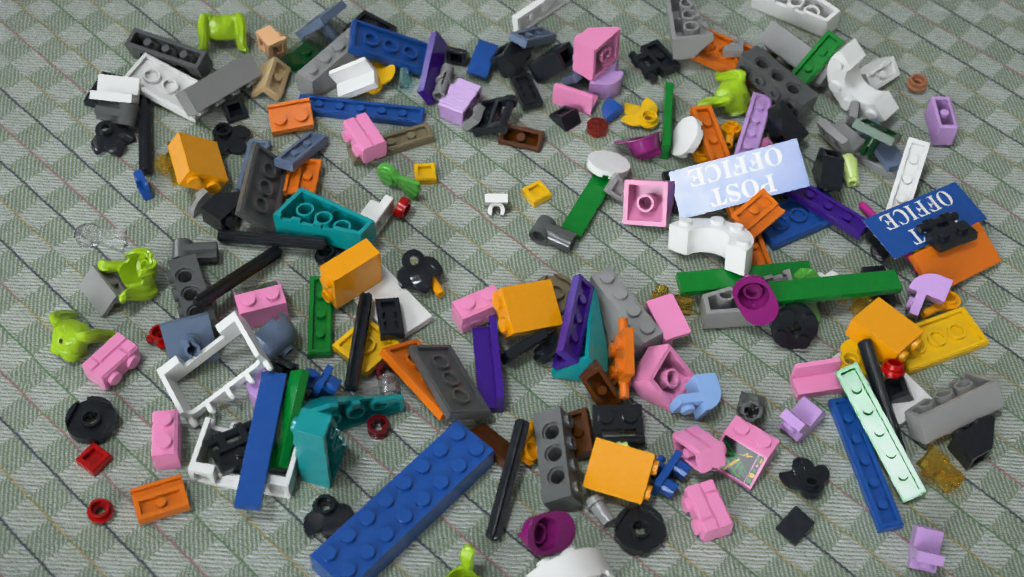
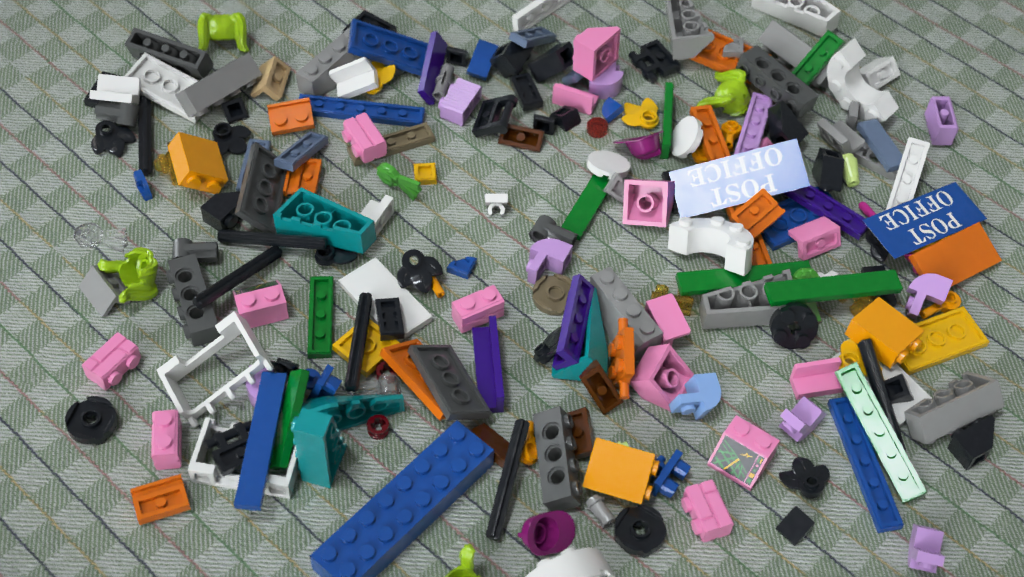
(75, 335): lime hair -> none
(94, 459): red tile -> none
(97, 505): red plate -> none
(155, 333): red plate -> none
(188, 336): sand blue tile -> none
(202, 197): light grey tile -> none
(271, 42): light nougat brick -> none
(277, 336): sand blue cylinder -> none
(301, 54): dark green slope -> none
(322, 22): sand blue tile -> none
(326, 520): black plate -> none
(350, 273): light orange brick -> none
(402, 207): red tile -> none
(404, 77): clear light blue tile -> none
(463, 267): none -> blue tile
(475, 118): light grey tile -> none
(523, 346): black tile -> none
(526, 308): light orange brick -> none
(536, 193): yellow tile -> none
(544, 124): none -> black slope
(549, 255): none -> lavender brick
(619, 418): black plate -> none
(700, 448): bright pink brick -> none
(750, 406): dark grey piece -> none
(755, 299): magenta piece -> none
(816, 237): none -> bright pink panel
(875, 134): tile -> none
(893, 368): red plate -> none
(917, 83): nougat plate -> none
(940, 470): clear yellow hips -> none
(950, 235): black plate -> none

